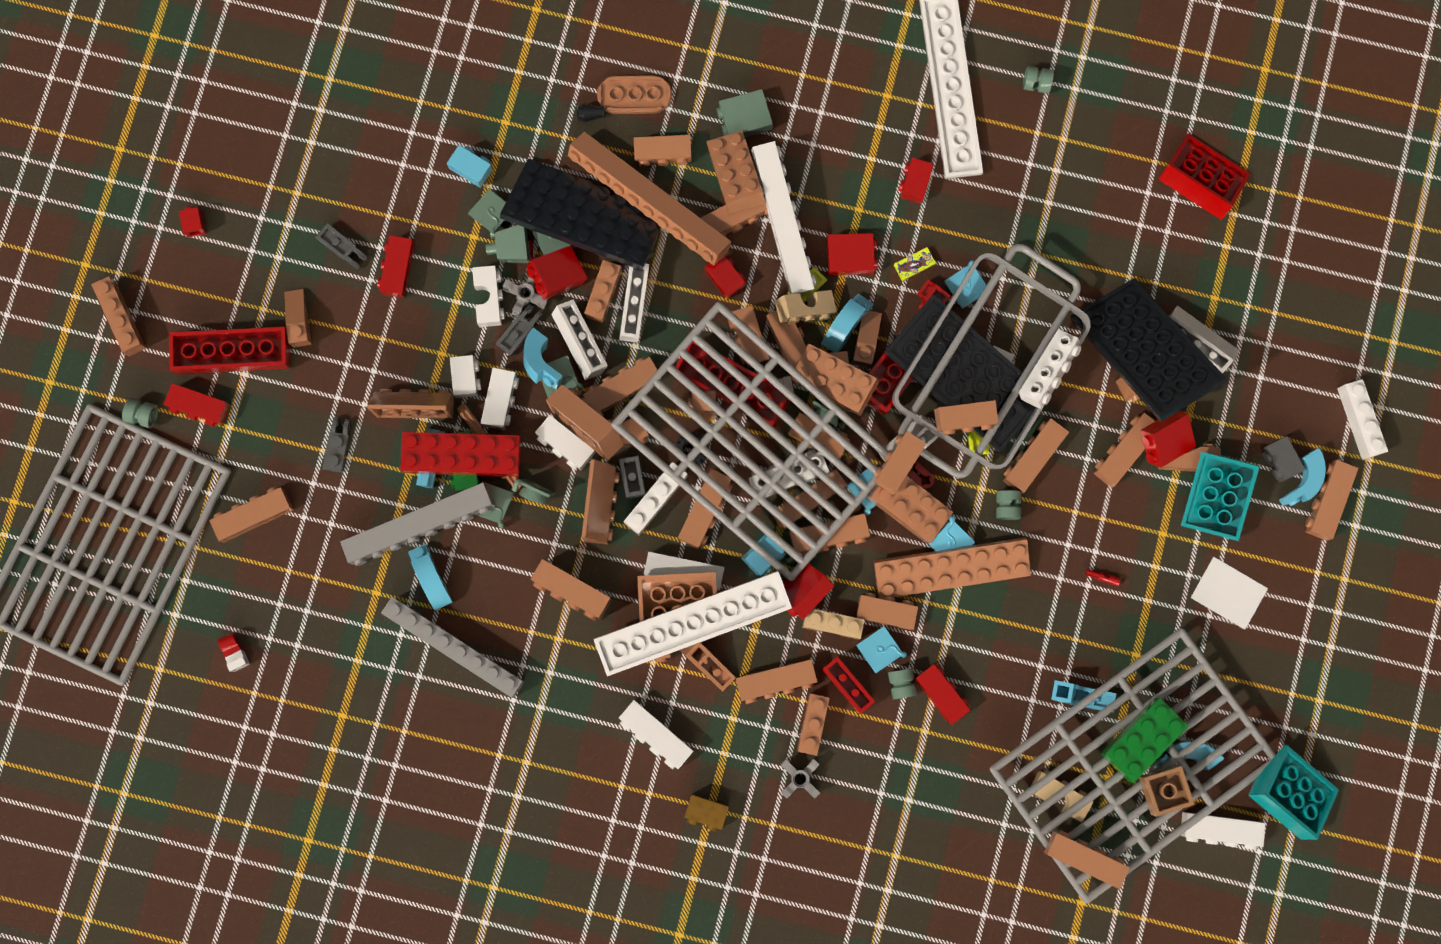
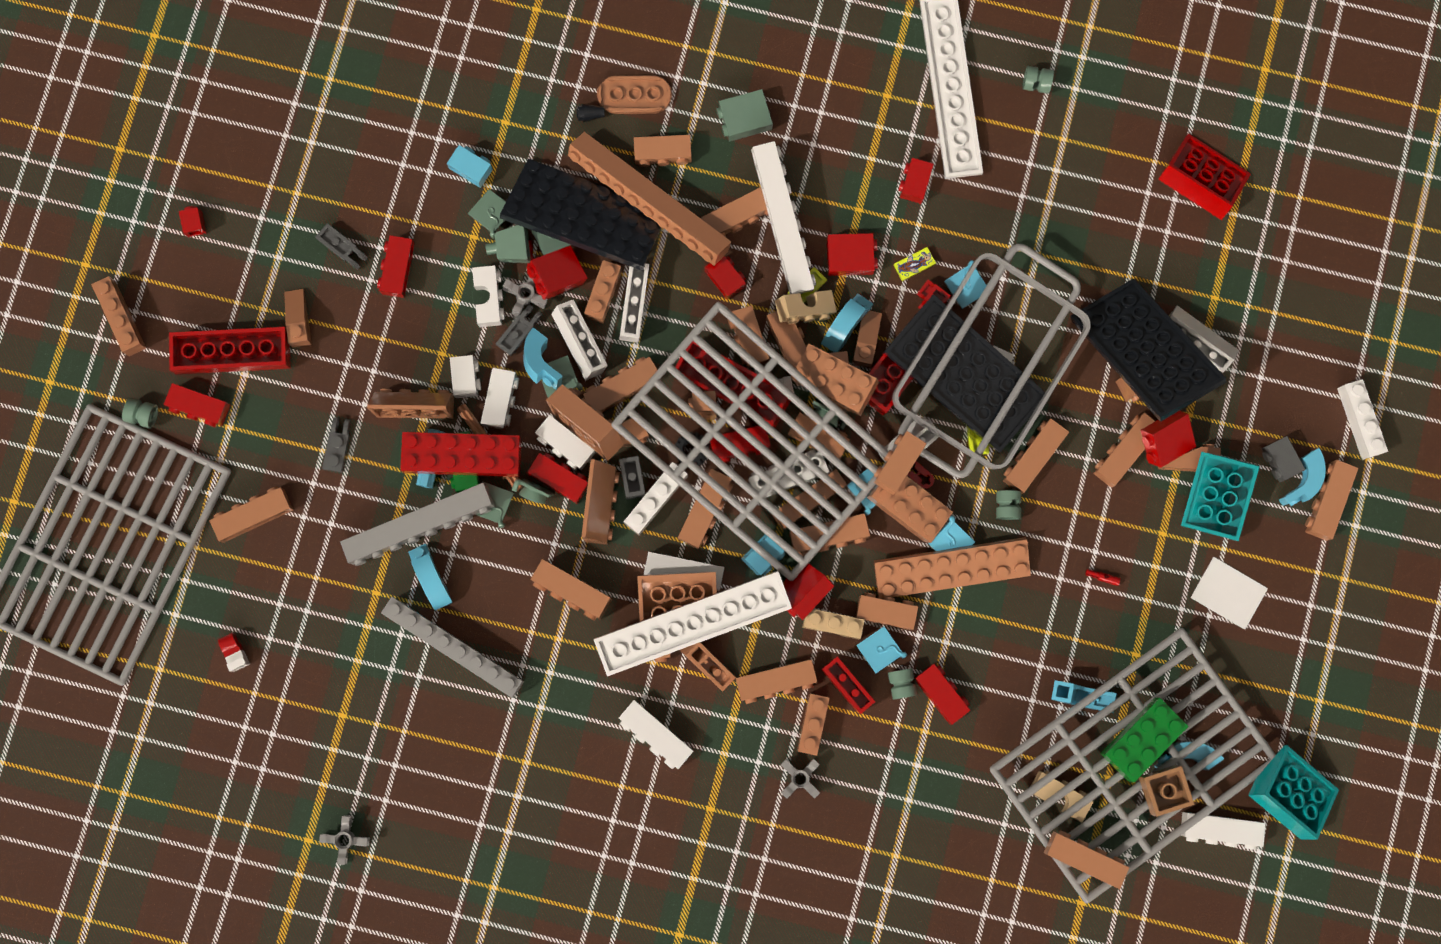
(353, 840): none -> light grey pin
(558, 477): none -> red brick
(706, 812): pearl gold brick -> none
(735, 172): nougat brick -> none
(741, 443): none -> red brick
(966, 417): nougat brick -> none
(1050, 368): white brick -> none

